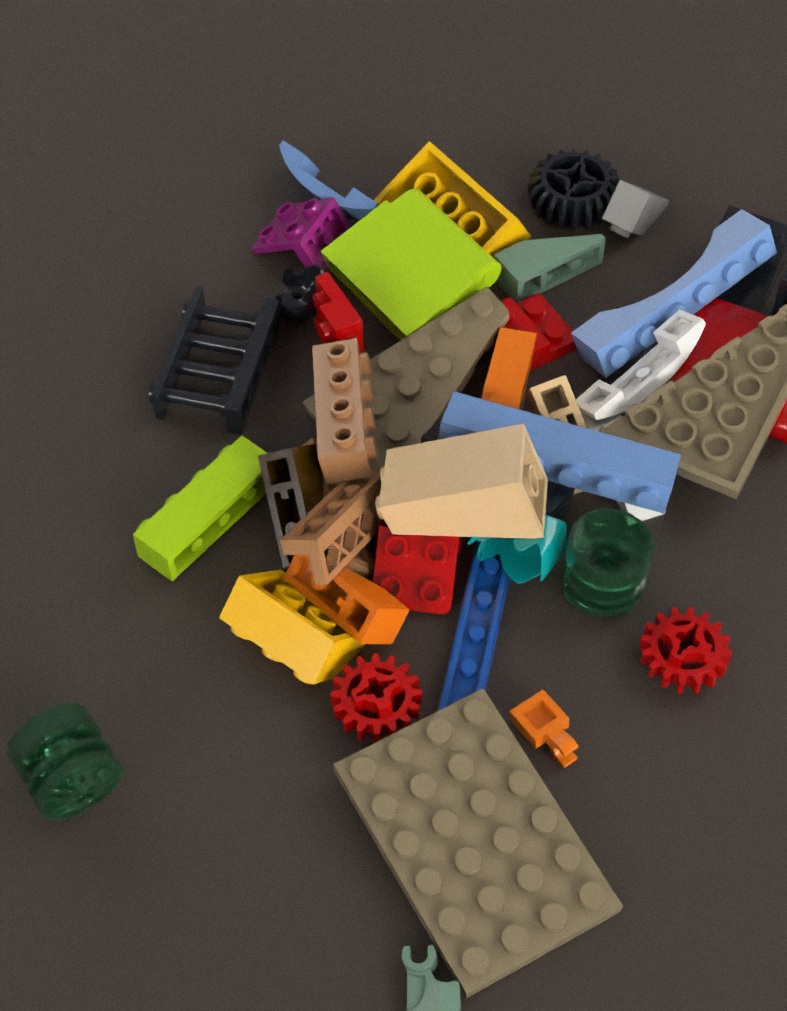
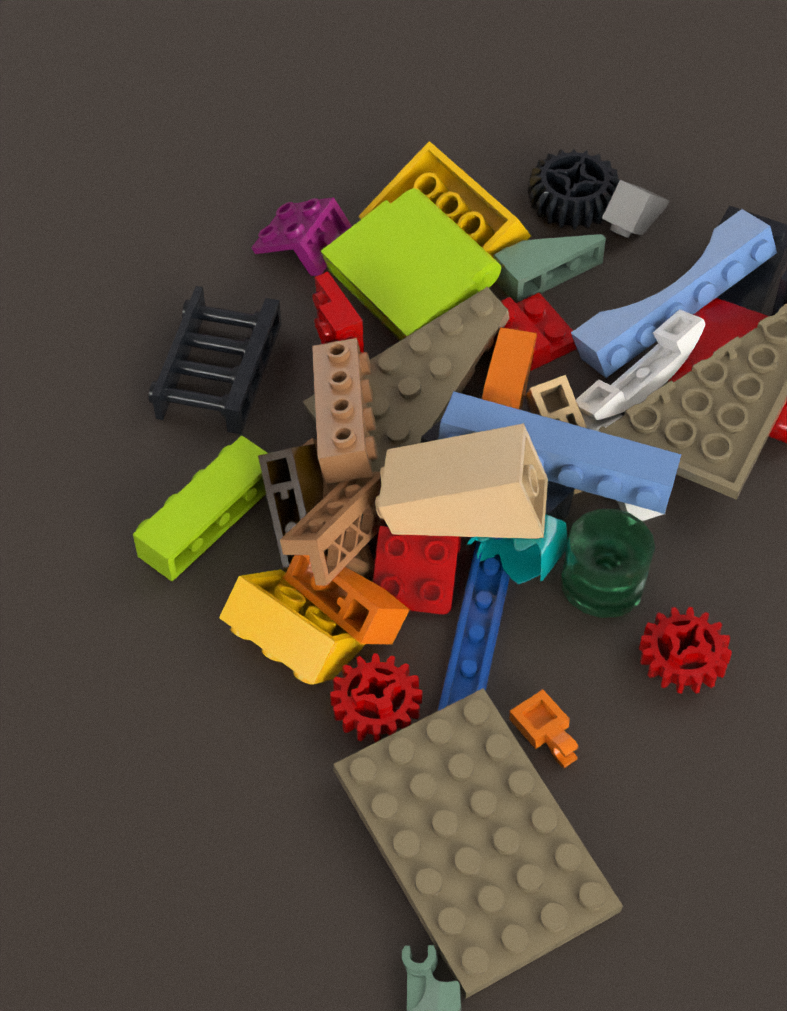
(64, 761): clear green wheel -> none
(298, 299): black hair -> none
(354, 205): medium blue slope -> none

